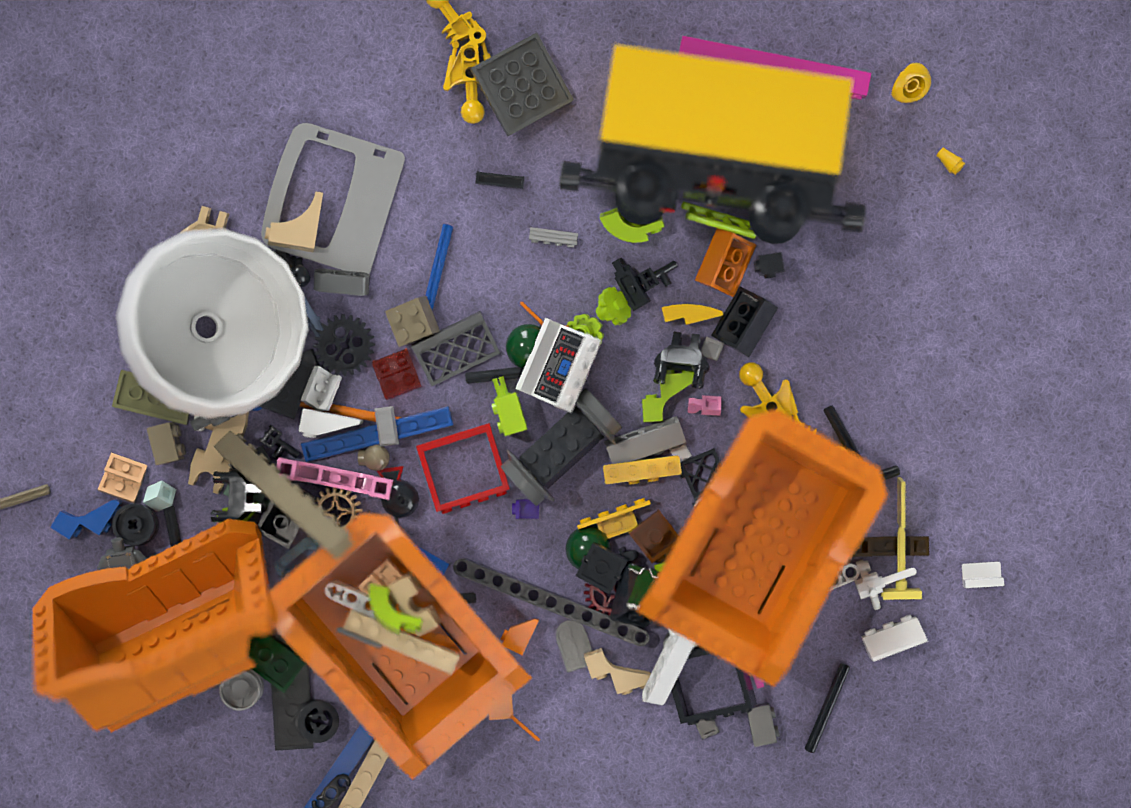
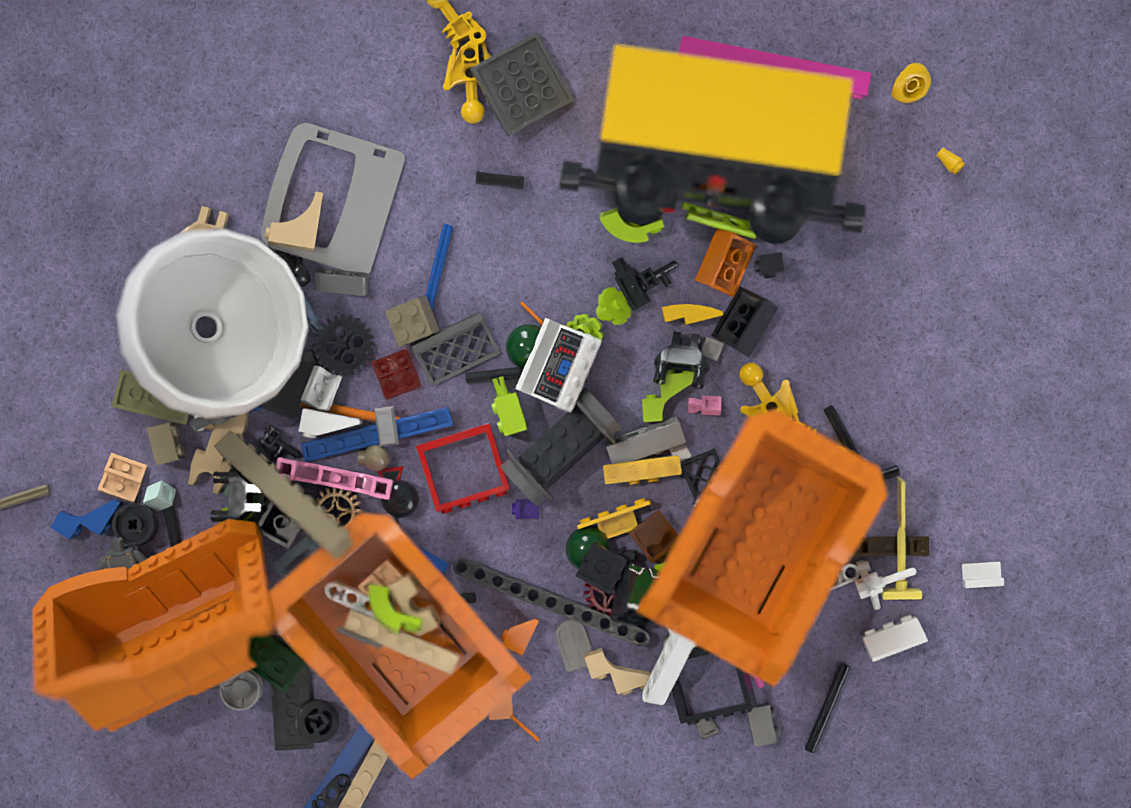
(553, 236): light grey piece -> none

